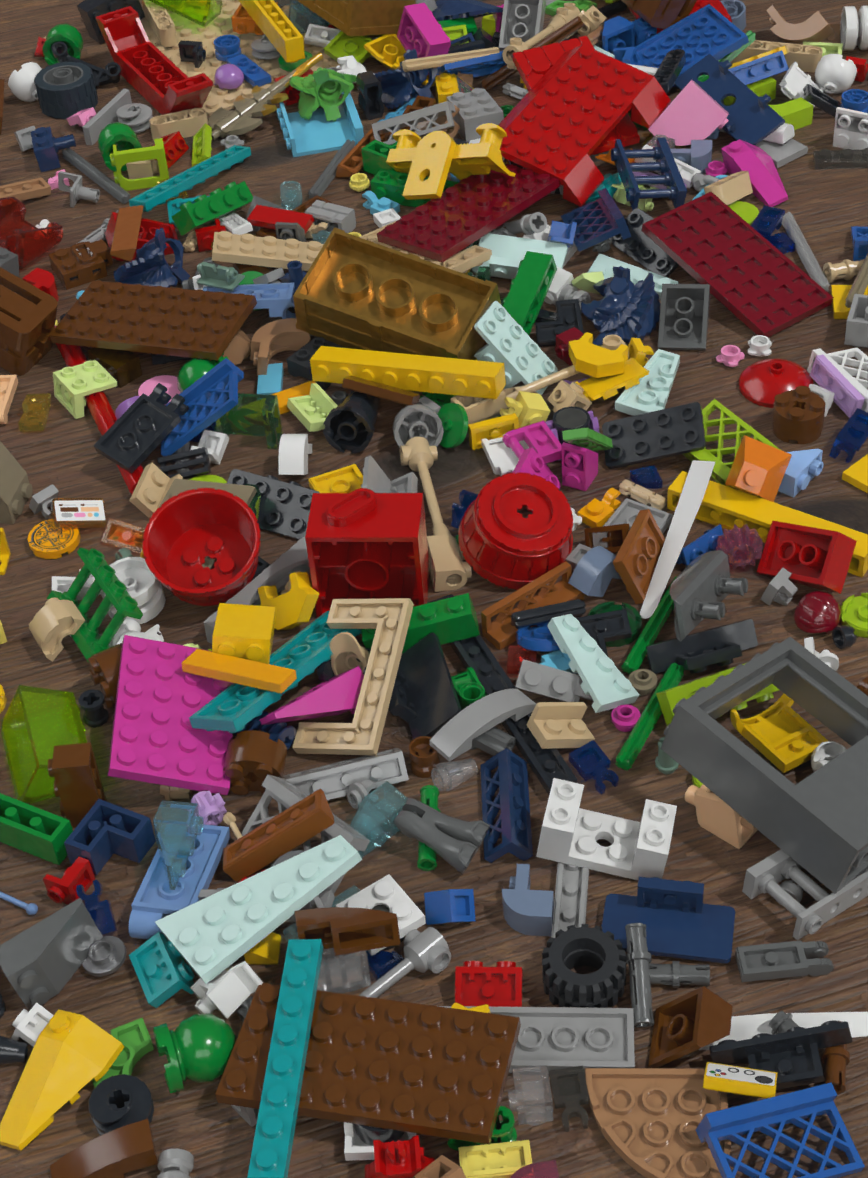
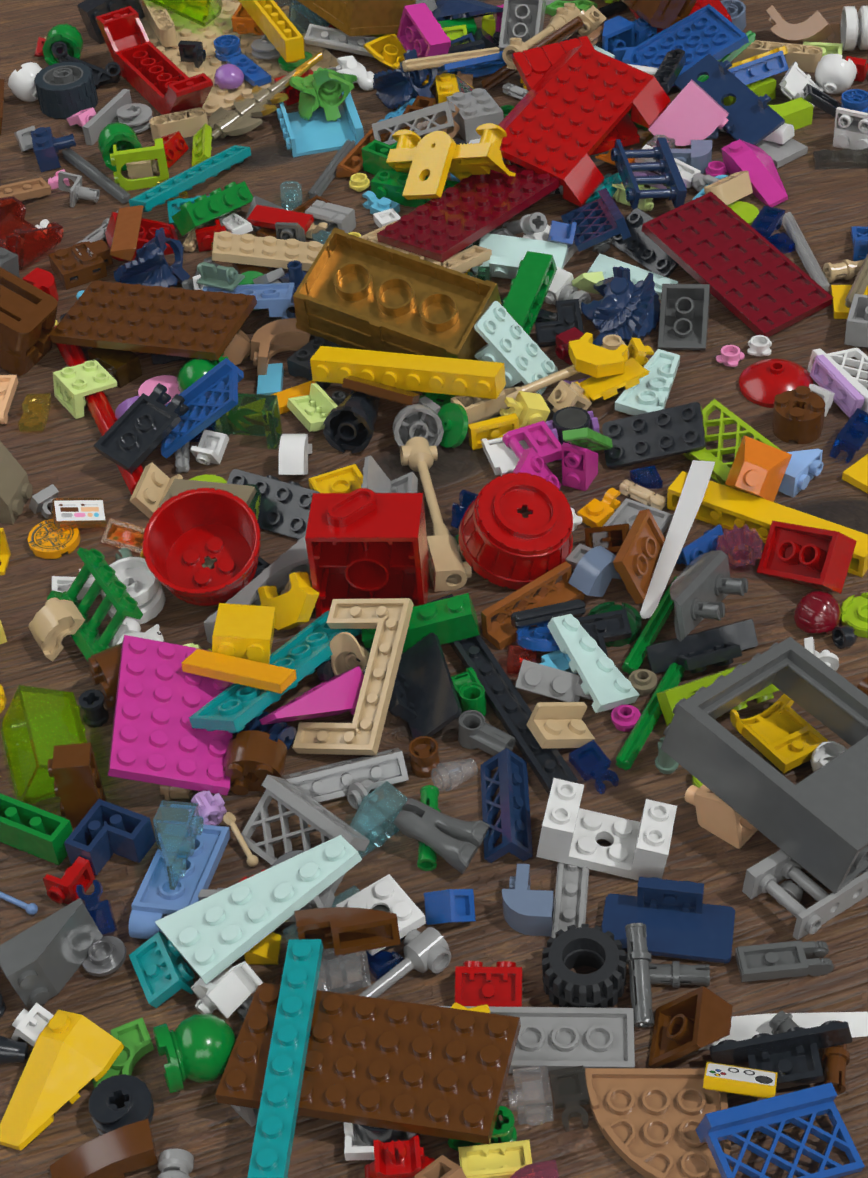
(163, 461): black tile -> none
(231, 141): light grey plate -> none
(277, 836): dark orange slope -> none
(345, 45): lime plate -> none
(370, 95): black brick -> none
(478, 718): light grey slope -> none
(780, 589): light grey tile -> none

